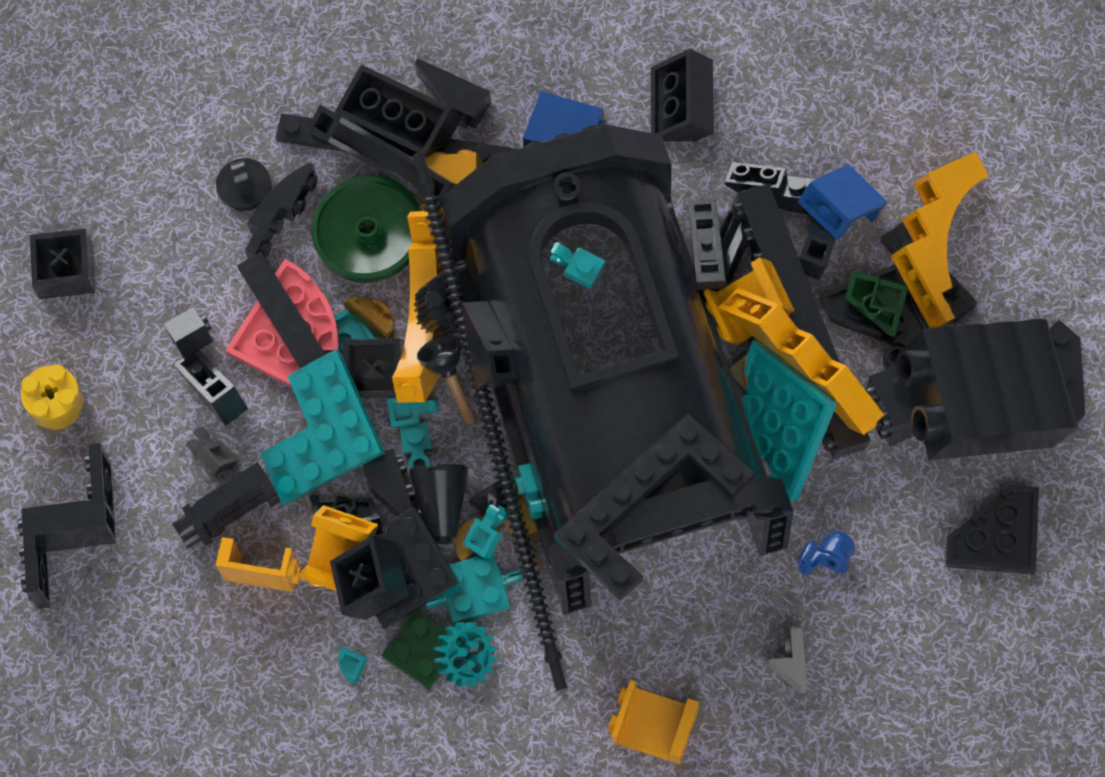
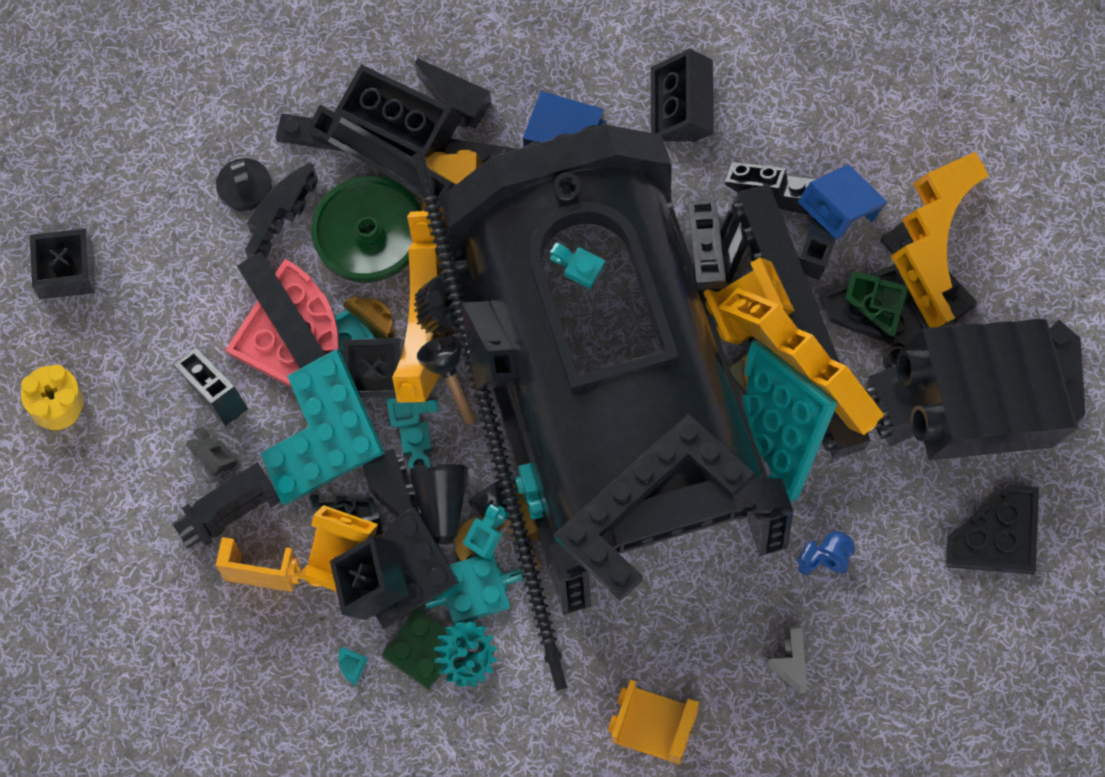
(67, 526): black bracket -> none
(189, 332): brick -> none

